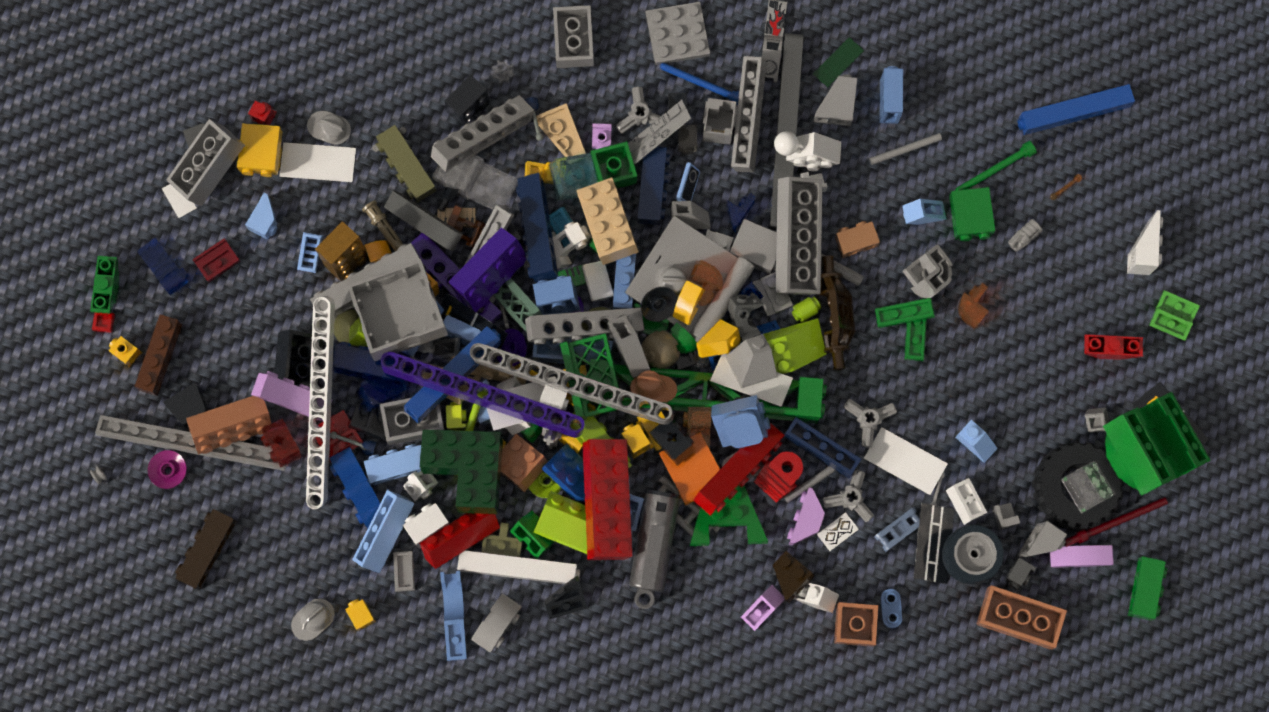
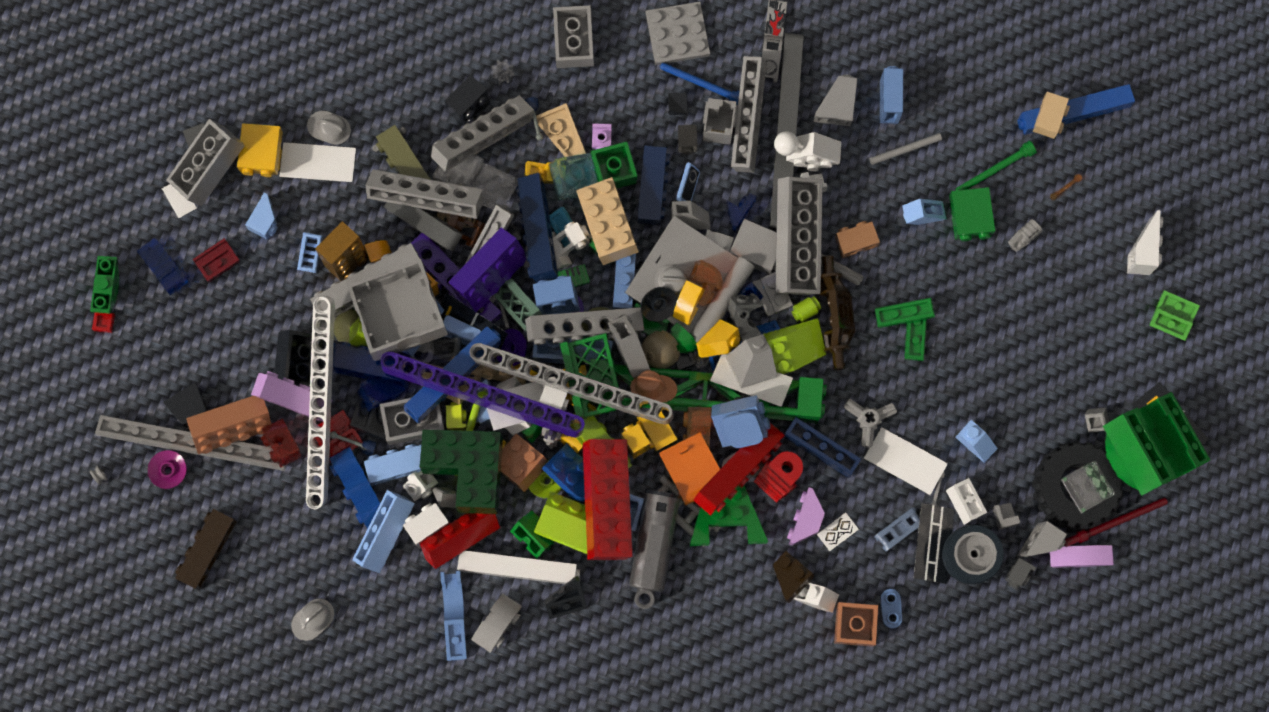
(130, 353): yellow brick -> none
(158, 355): reddish brown brick -> none
(262, 113): red brick -> none
(360, 614): yellow brick -> none
(379, 220): dark tan pin -> none
(404, 571): light grey tile -> none
(424, 193): none -> light grey brick
(445, 496): none -> light grey slope
(502, 544): olive plate -> none
(597, 281): white slope -> none
(638, 105): light grey bush -> none
(658, 131): light grey sticker -> none
(678, 450): black brick -> none
(763, 607): lavender slope -> none
(810, 483): light grey bar -> none
(838, 62): dark green sticker -> none
(842, 500): light grey bush -> none
(929, 272): light grey brick -> none
(969, 309): clear orange brick -> none
(1021, 617): nougat brick -> none
(1050, 115): none -> tan brick
(1113, 347): red slope -> none
(1147, 588): green brick -> none

